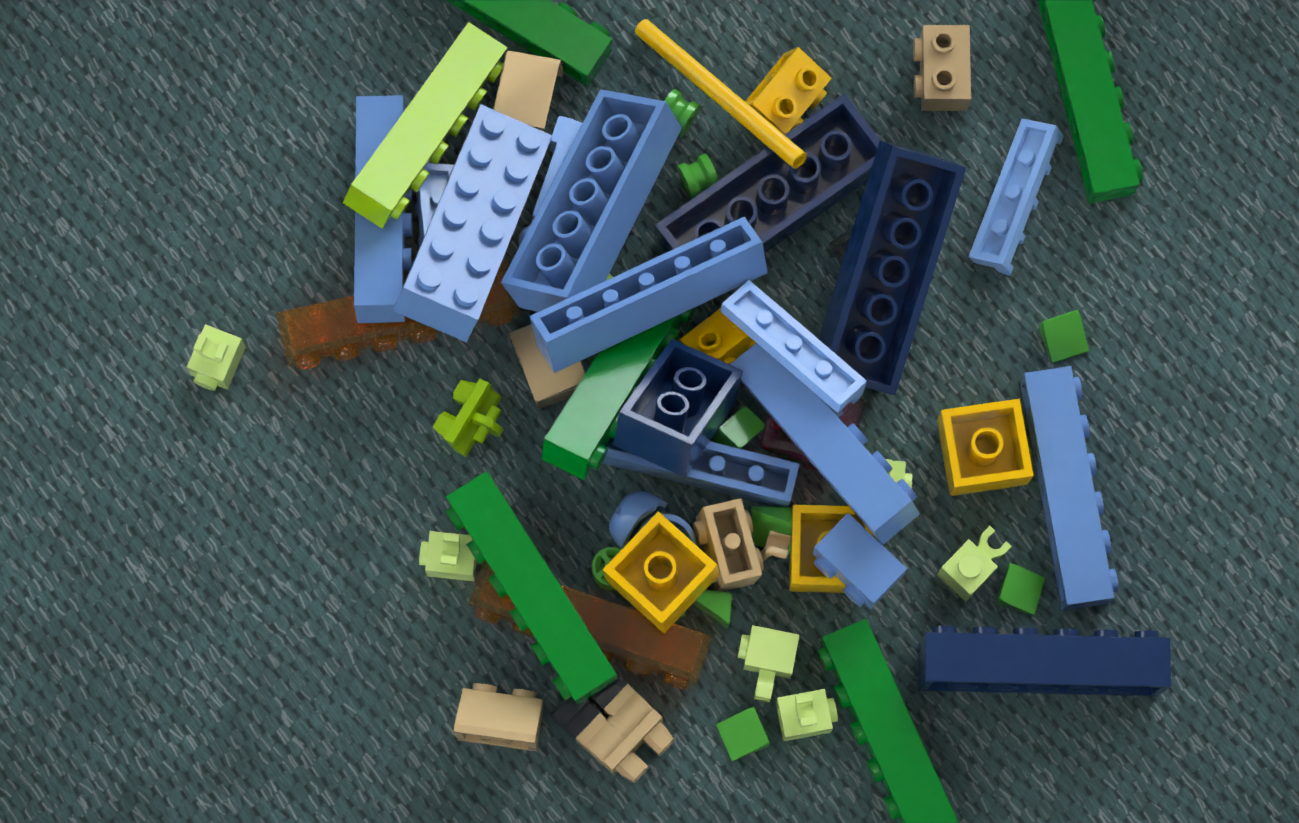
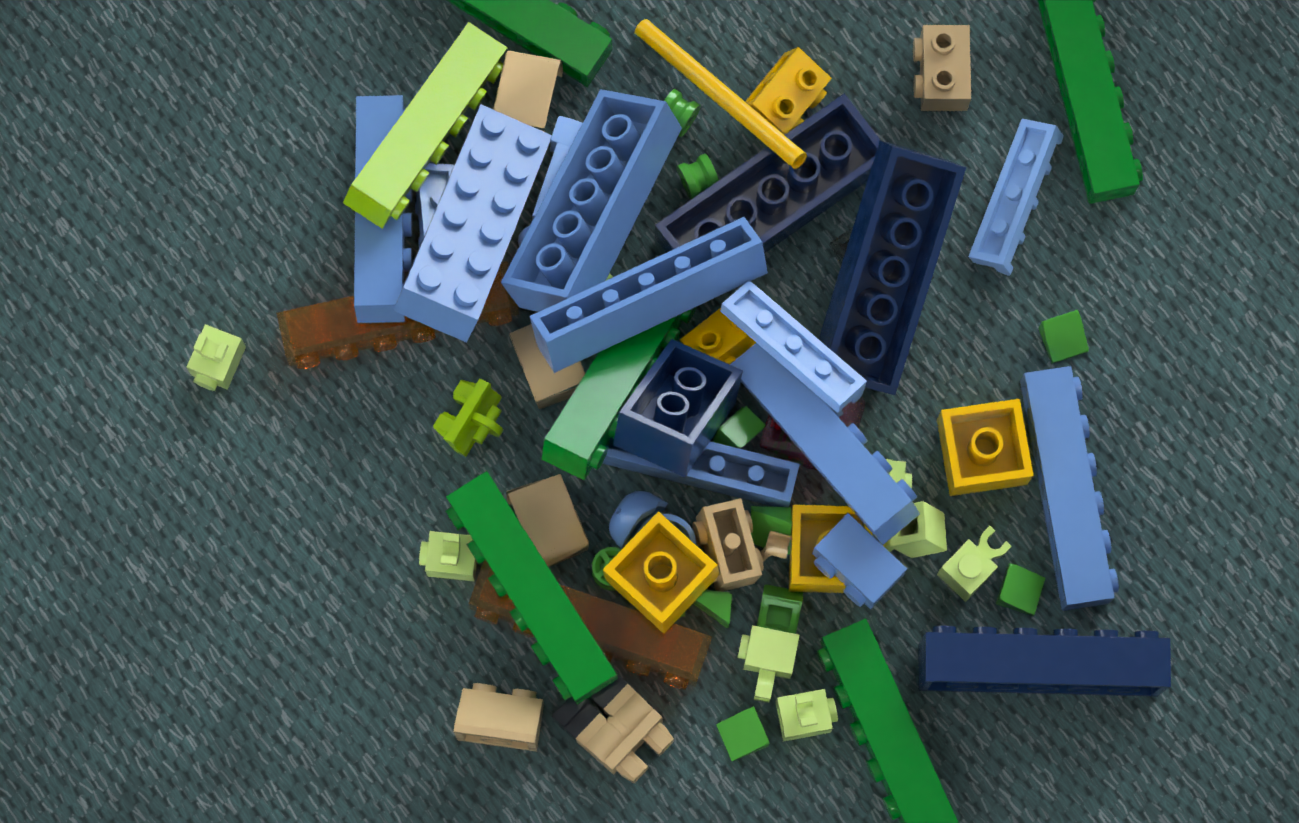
(549, 519): none -> tan piece
(780, 609): none -> bright green slope
(922, 535): none -> yellowish green brick

